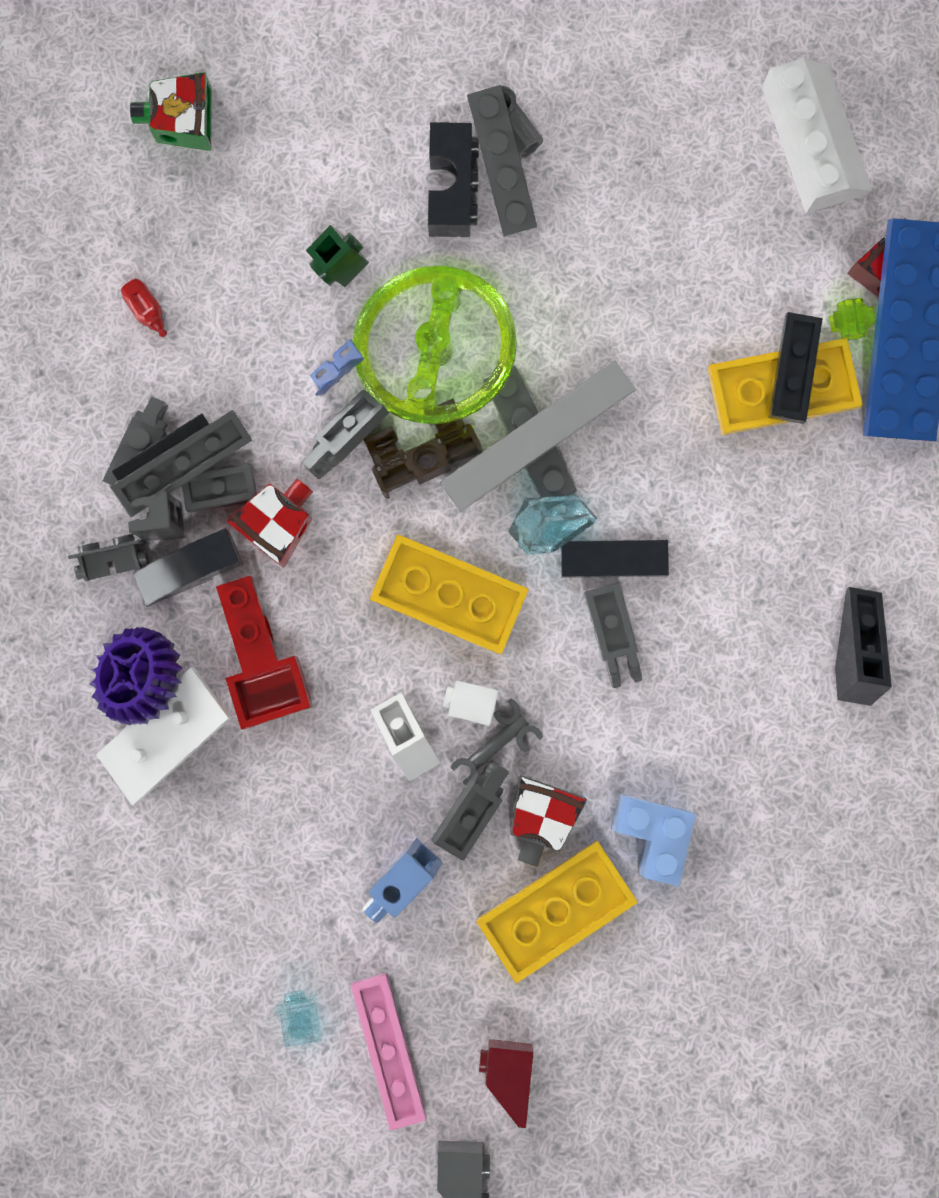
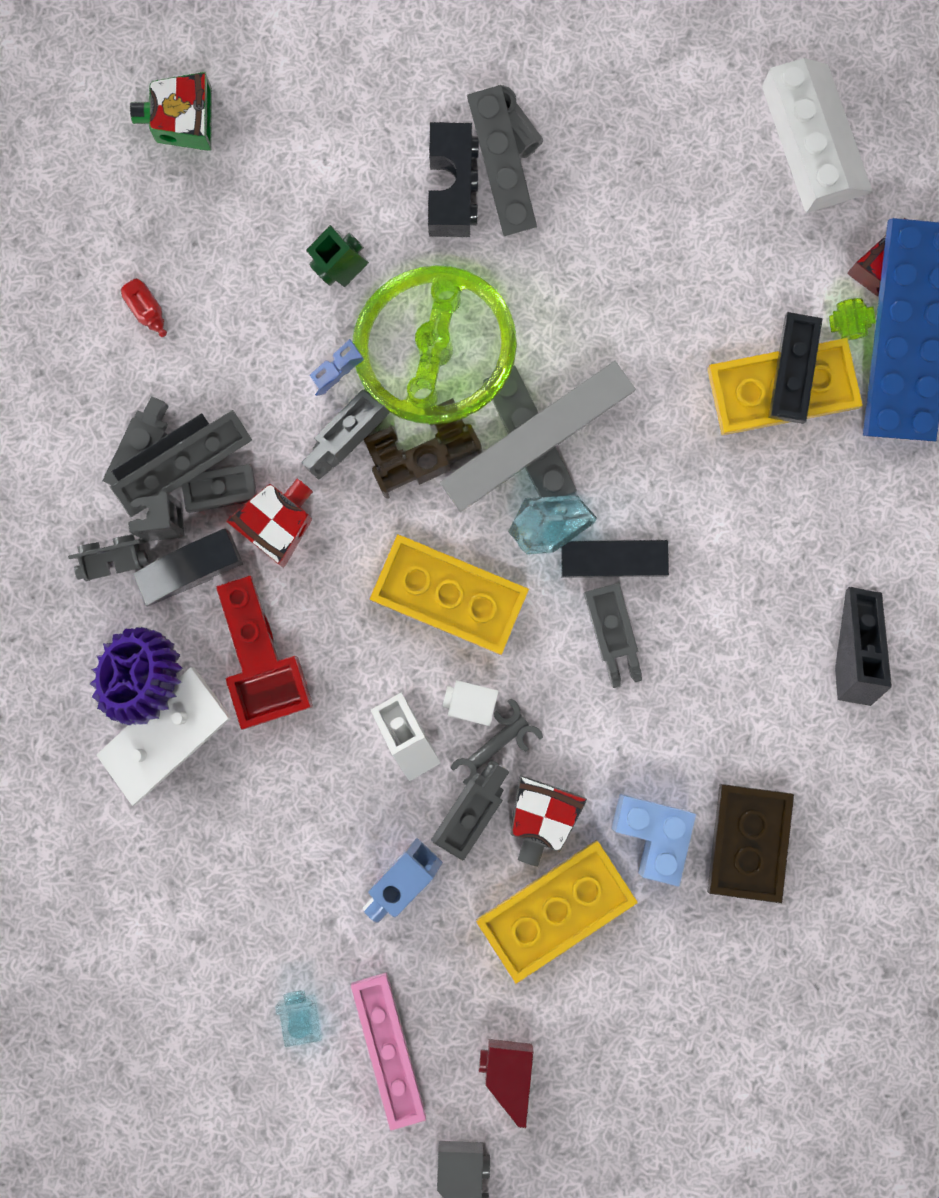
(750, 843): none -> dark brown plate

